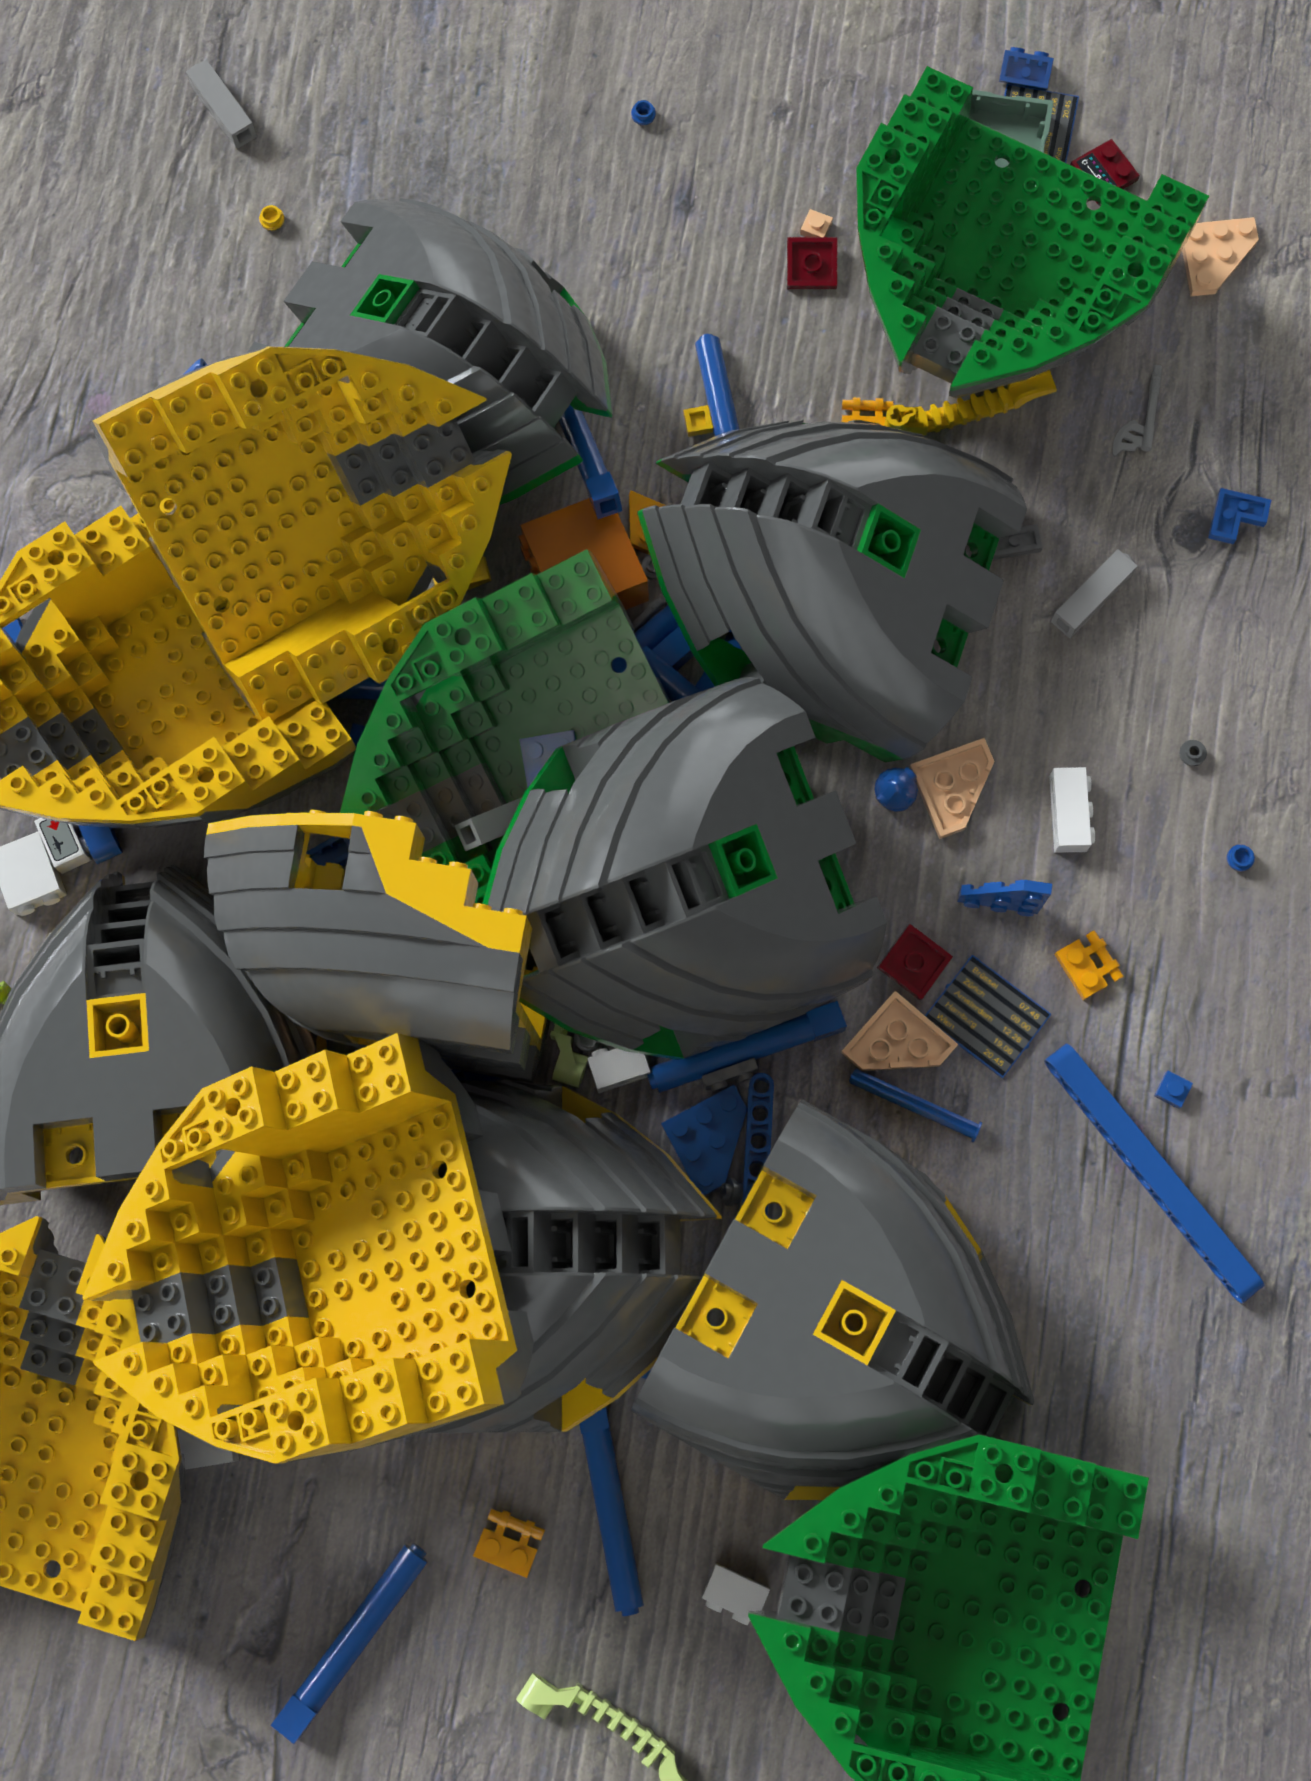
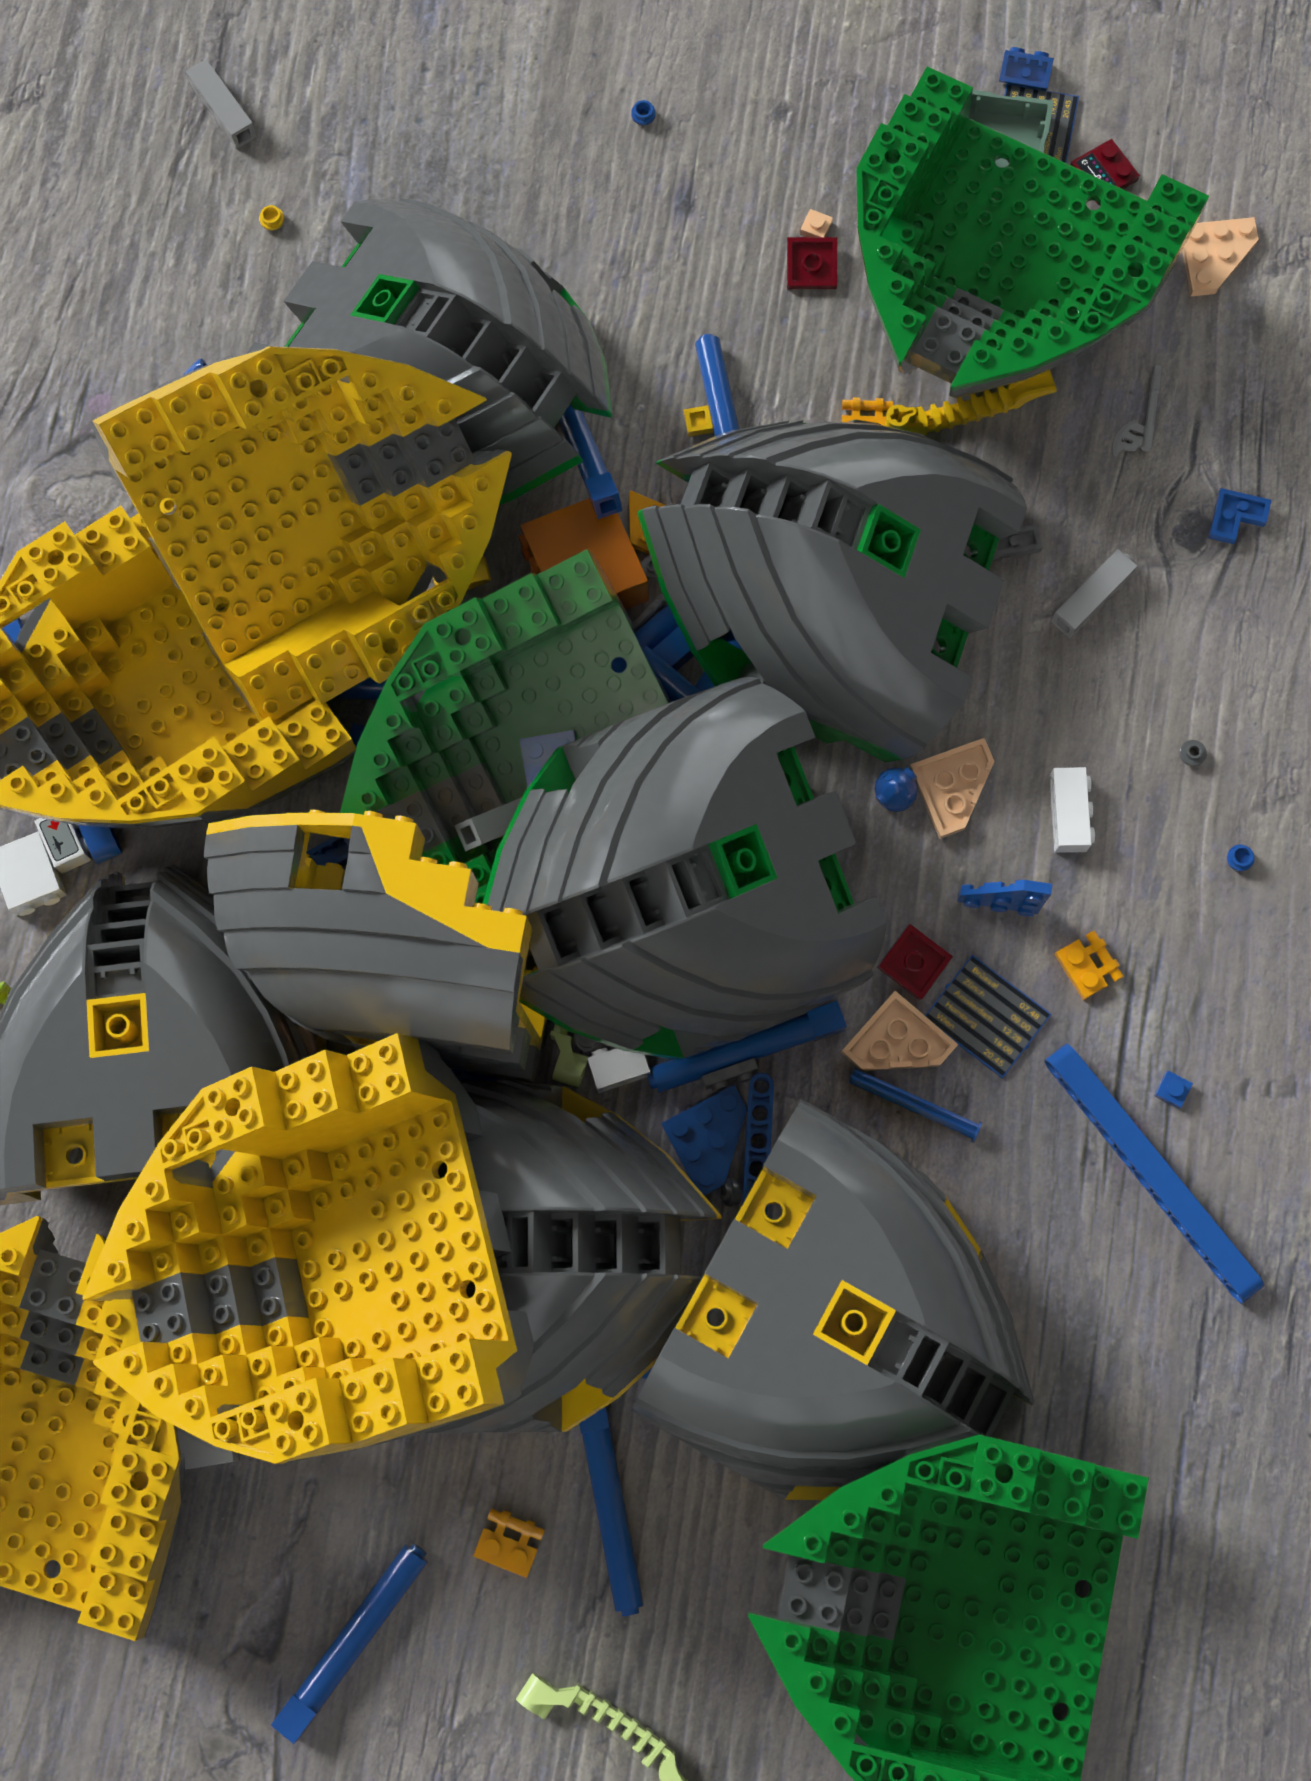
(734, 1593): white brick -> none

